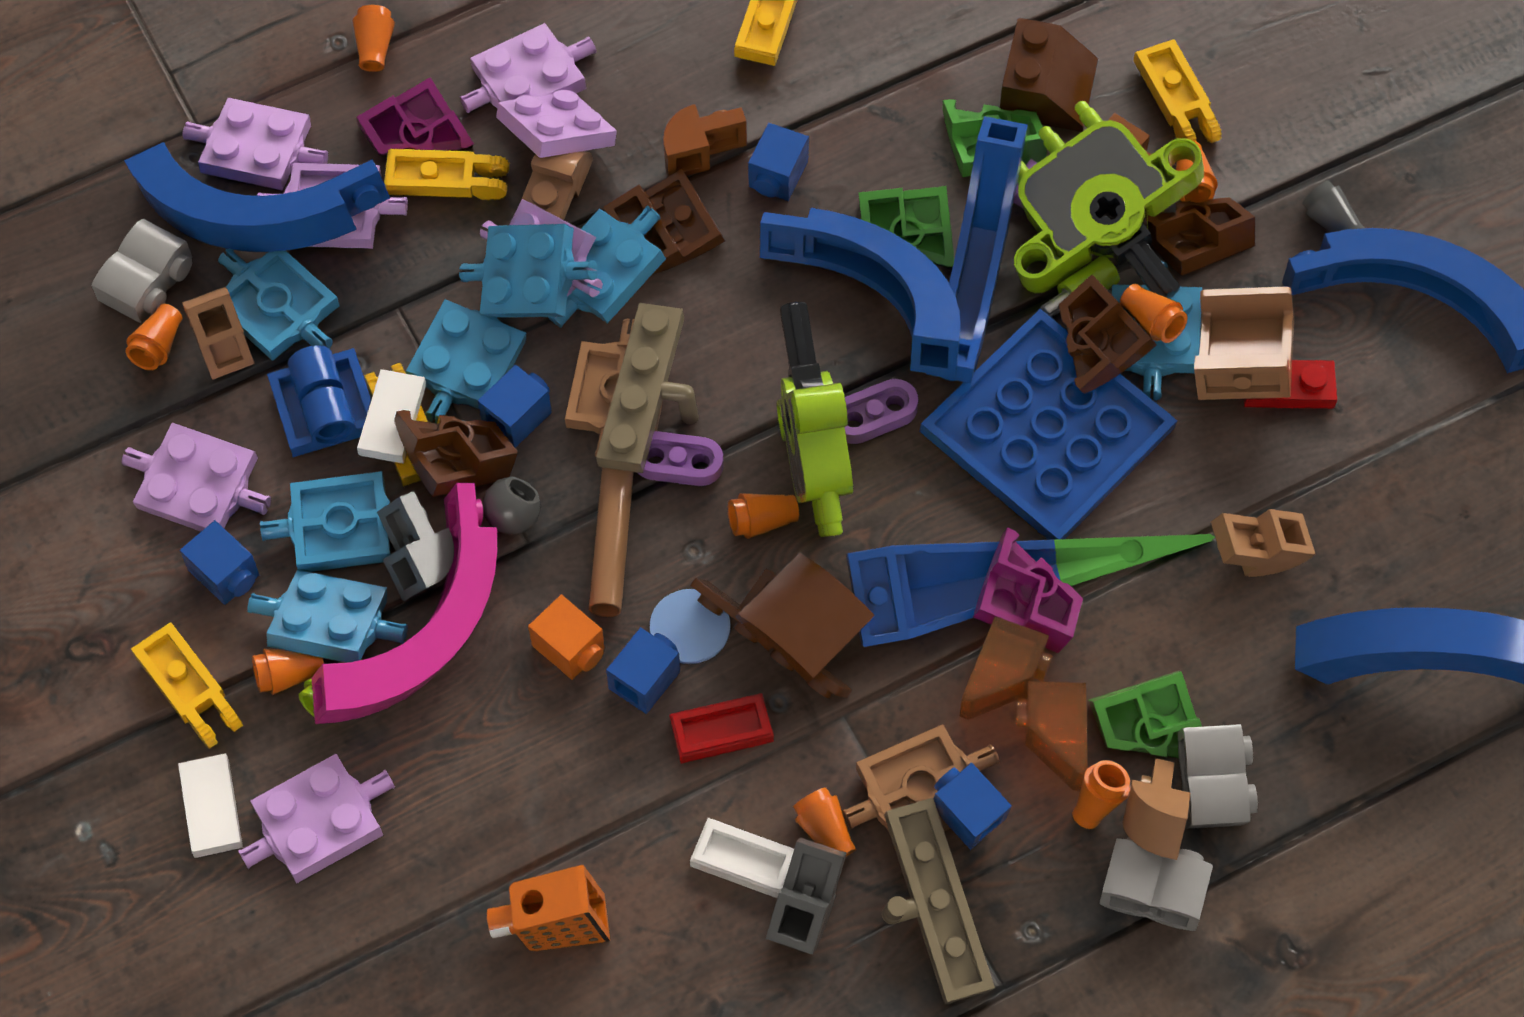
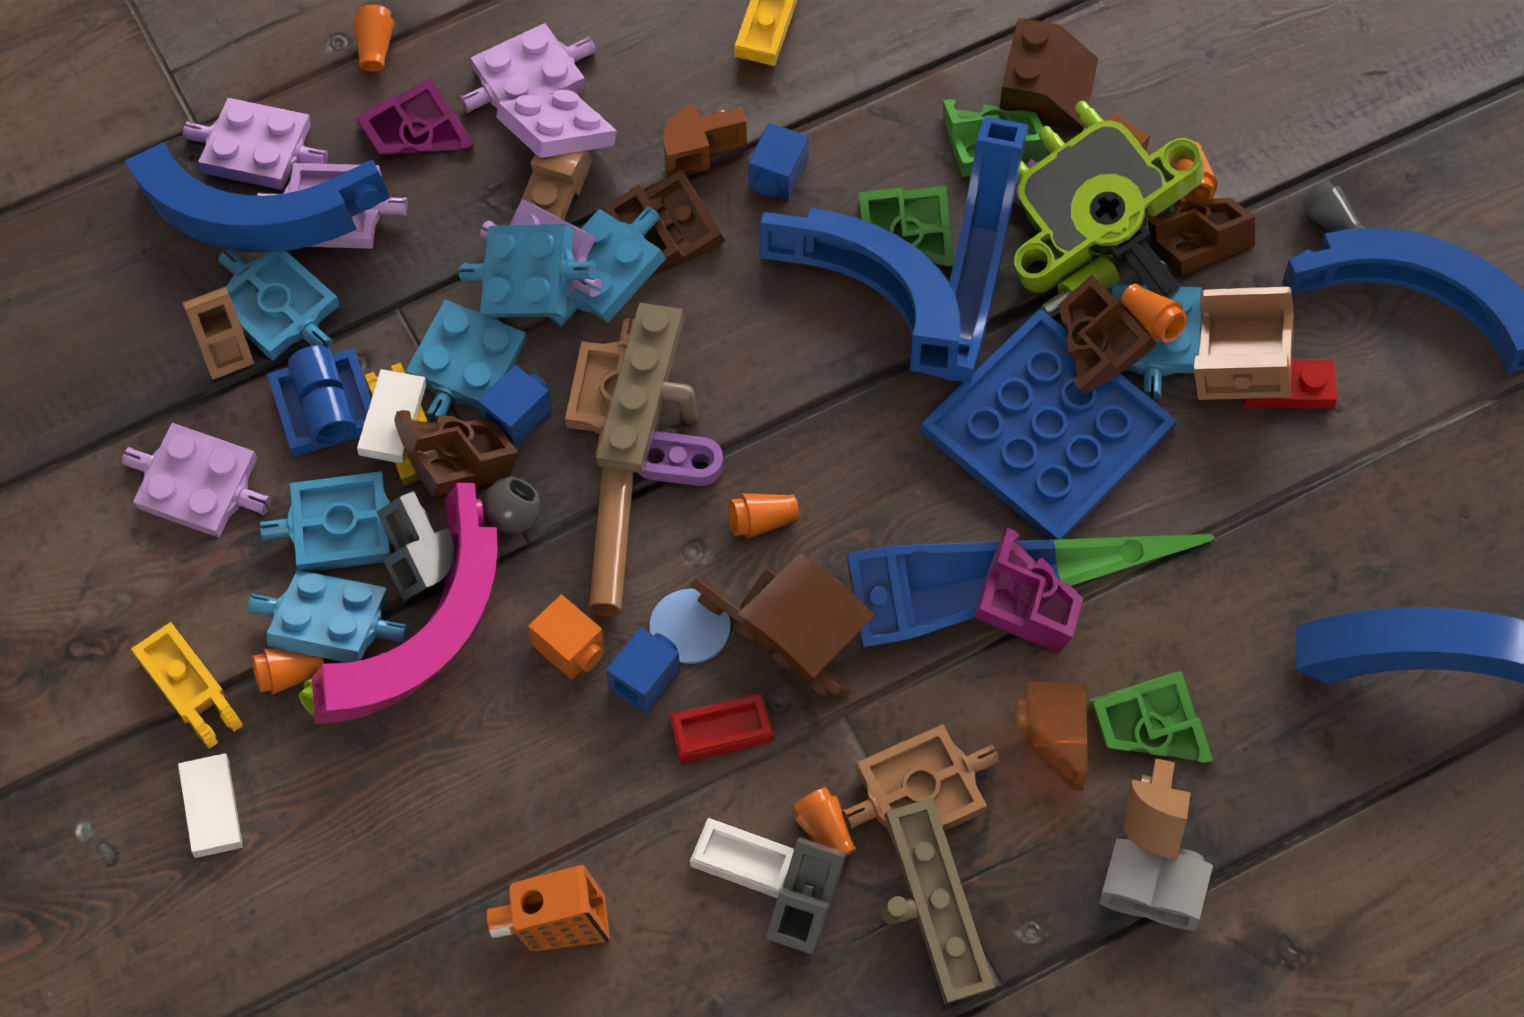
(142, 271): light grey brick -> none
(153, 339): orange cone -> none
(220, 563): blue brick -> none
(316, 818): lavender plate -> none
(445, 174): yellow hinge -> none
(813, 425): lime piece -> none
(872, 409): medium lavender plate -> none
(970, 804): blue brick -> none
(1004, 667): clear orange slope -> none
(1101, 791): orange cone -> none
(1177, 90): yellow hinge -> none
(1215, 775): light grey brick -> none
(1264, 543): medium nougat brick -> none

